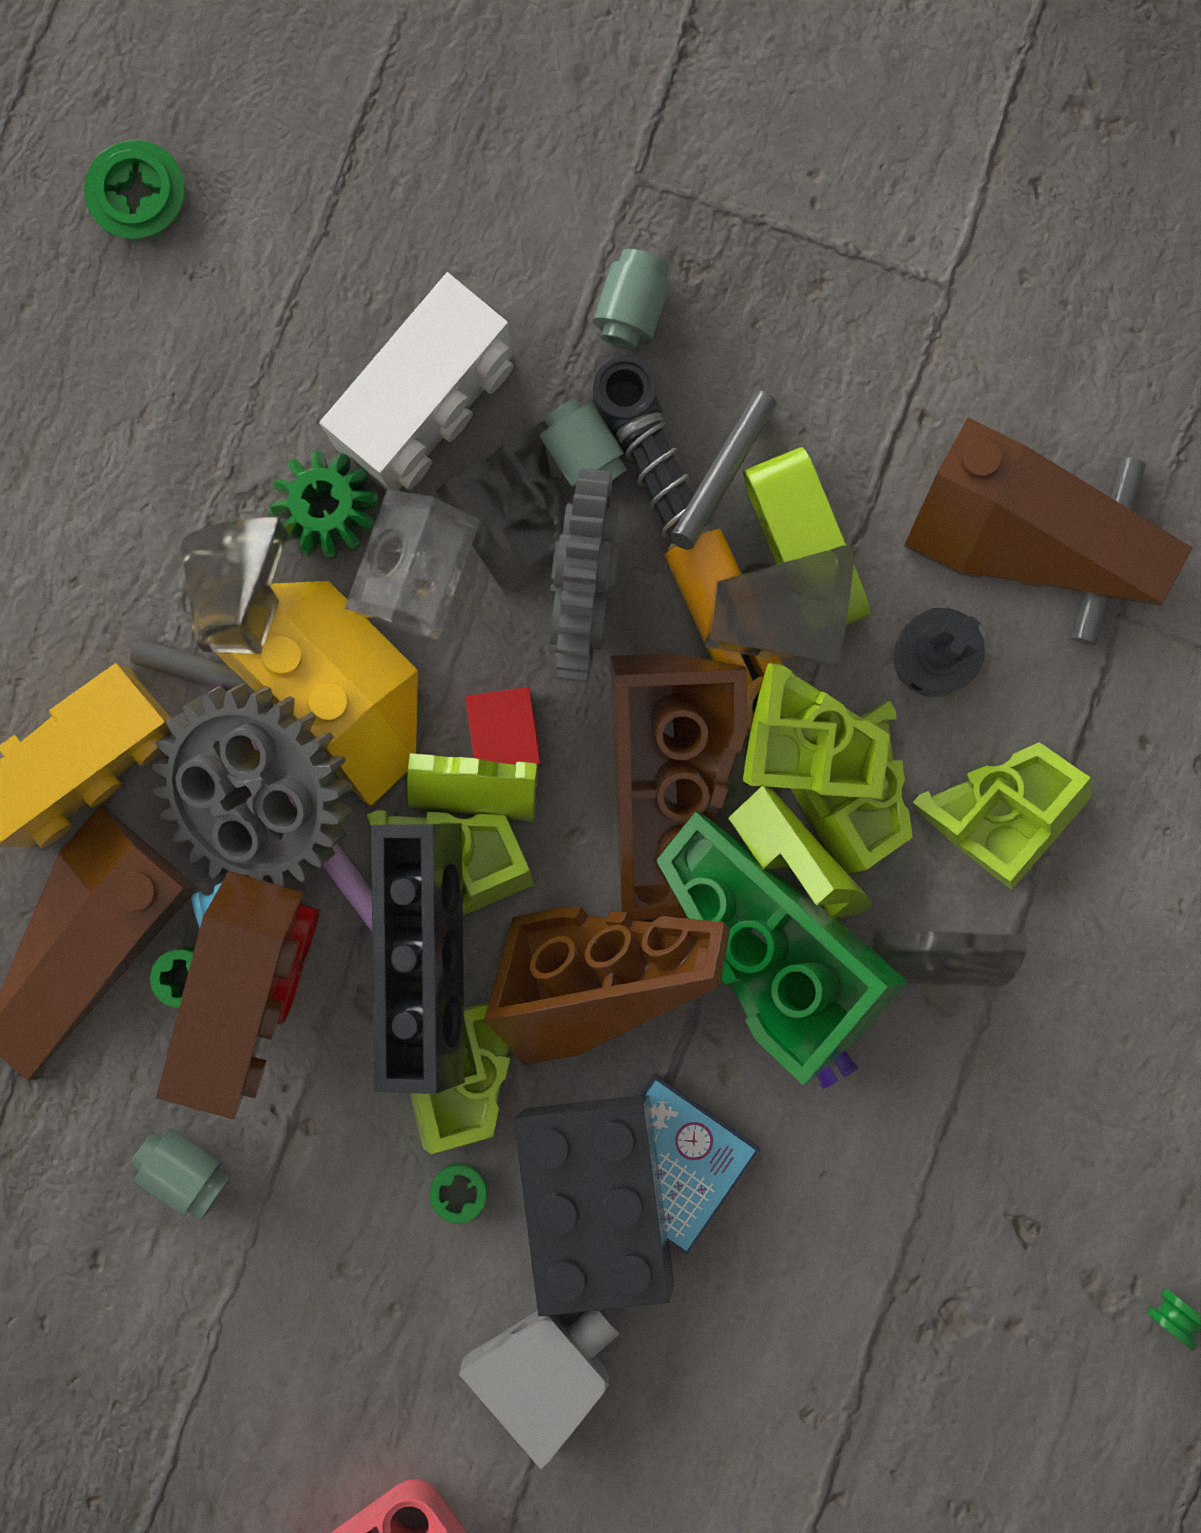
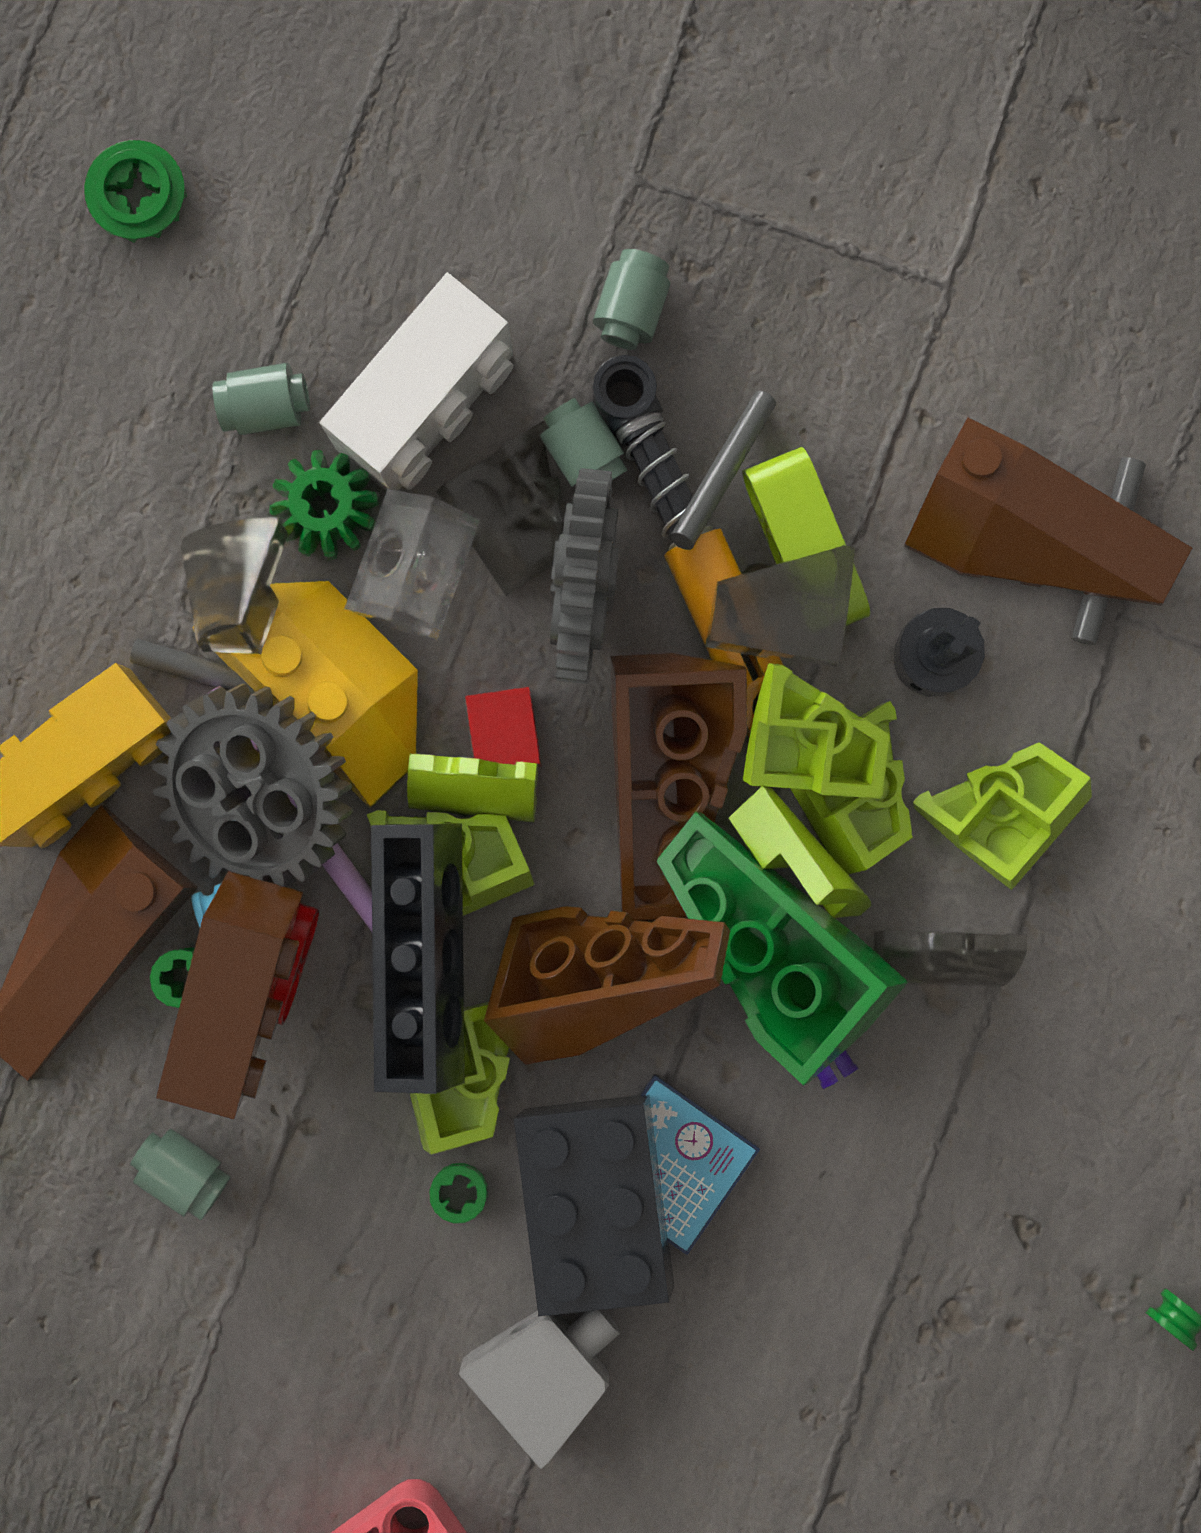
(261, 399): none -> sand green brick

